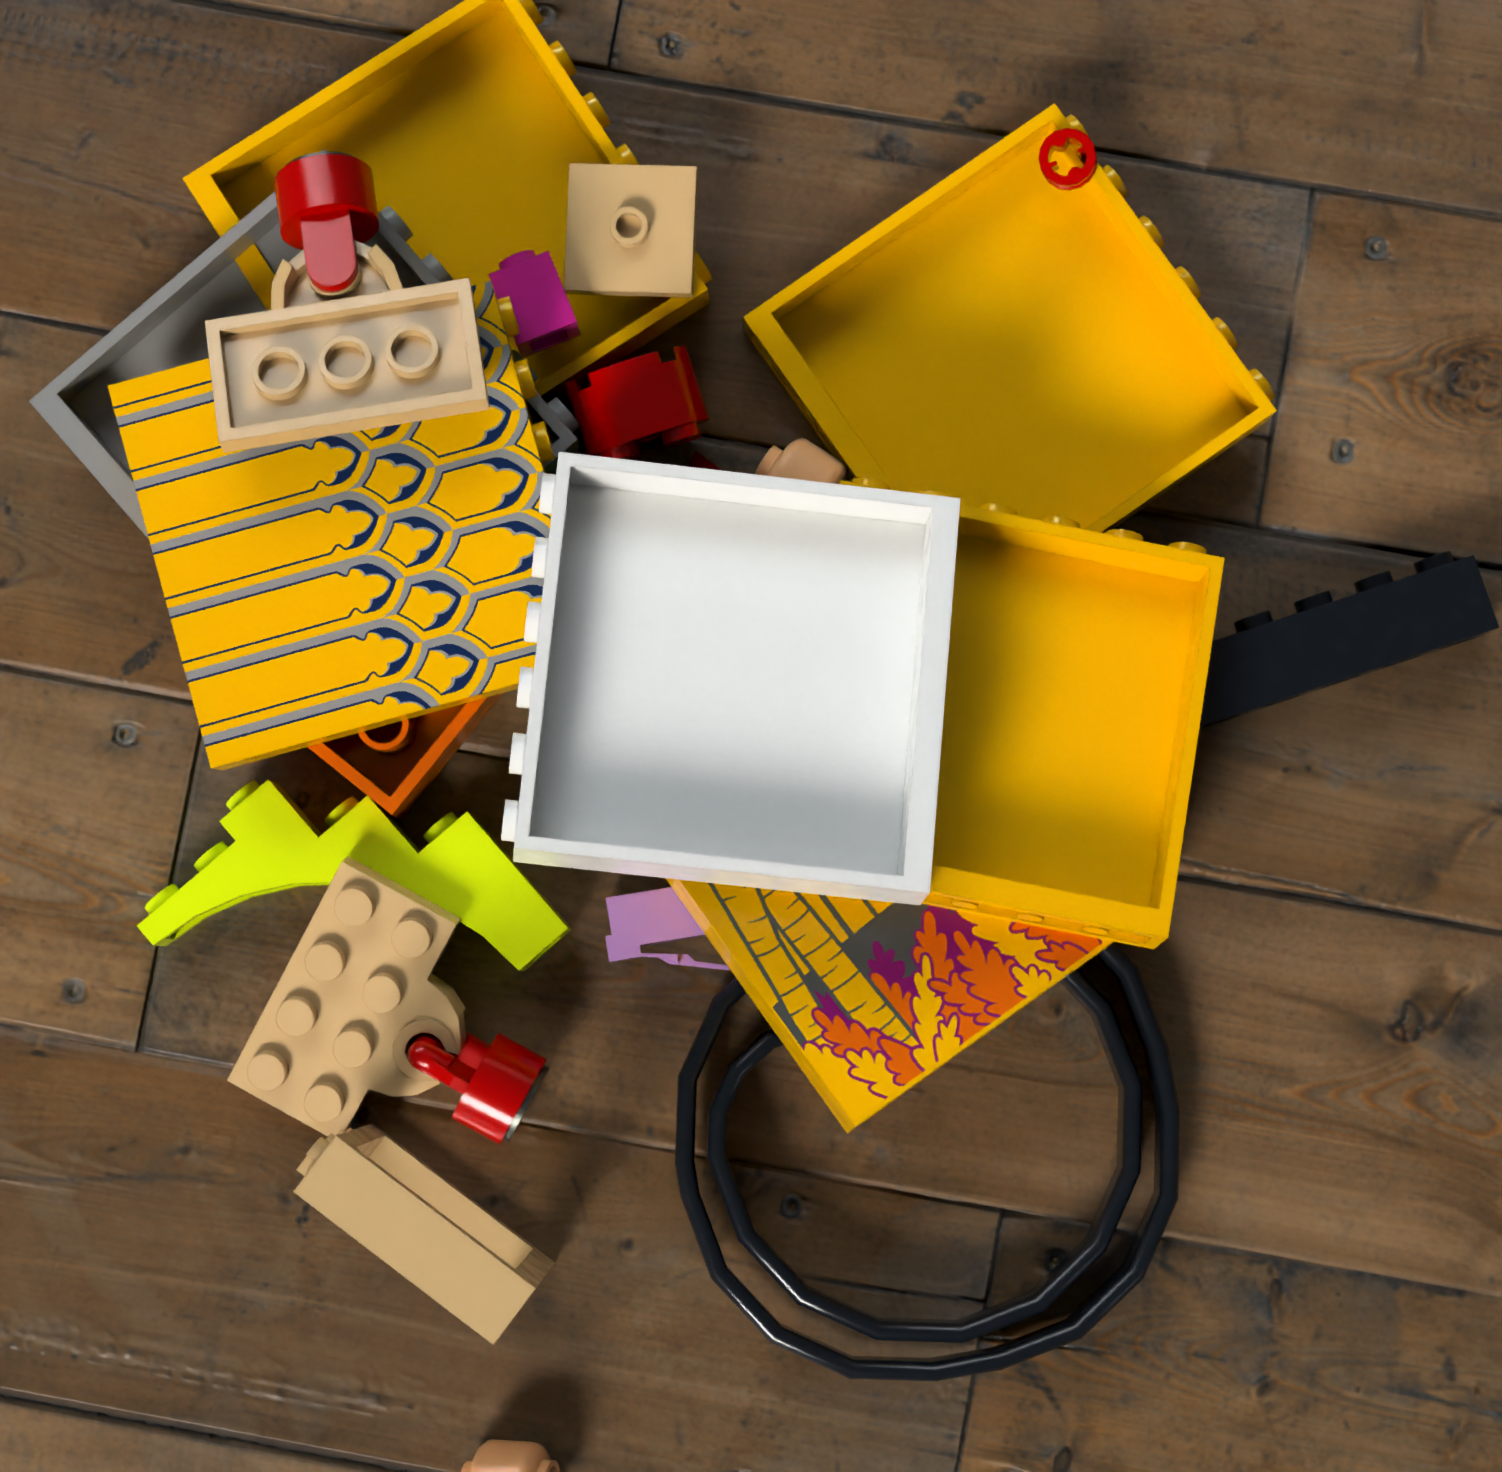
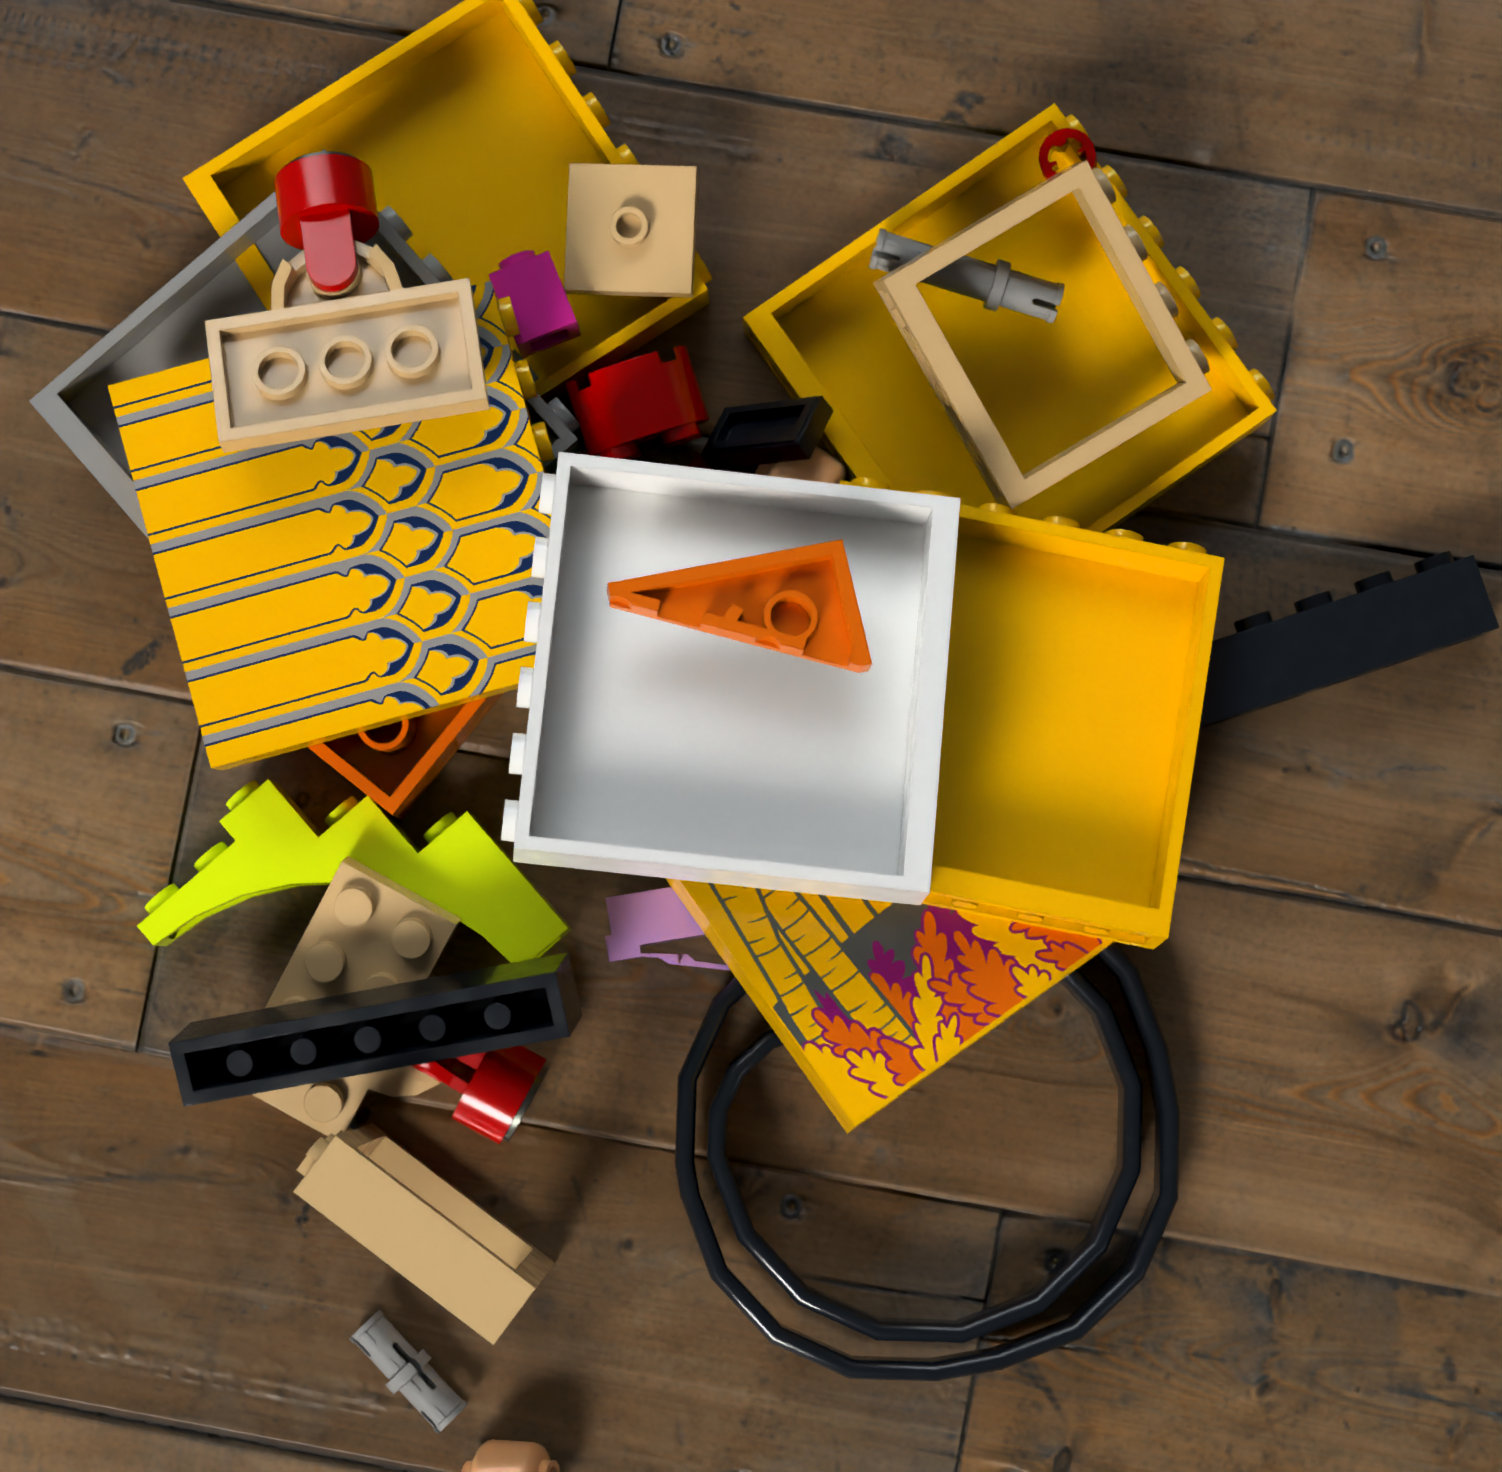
(376, 1029): none -> black brick
(408, 1371): none -> light grey pin
(767, 432): none -> black tile
(777, 600): none -> orange wing
(950, 381): none -> tan window
(975, 278): none -> light grey pin

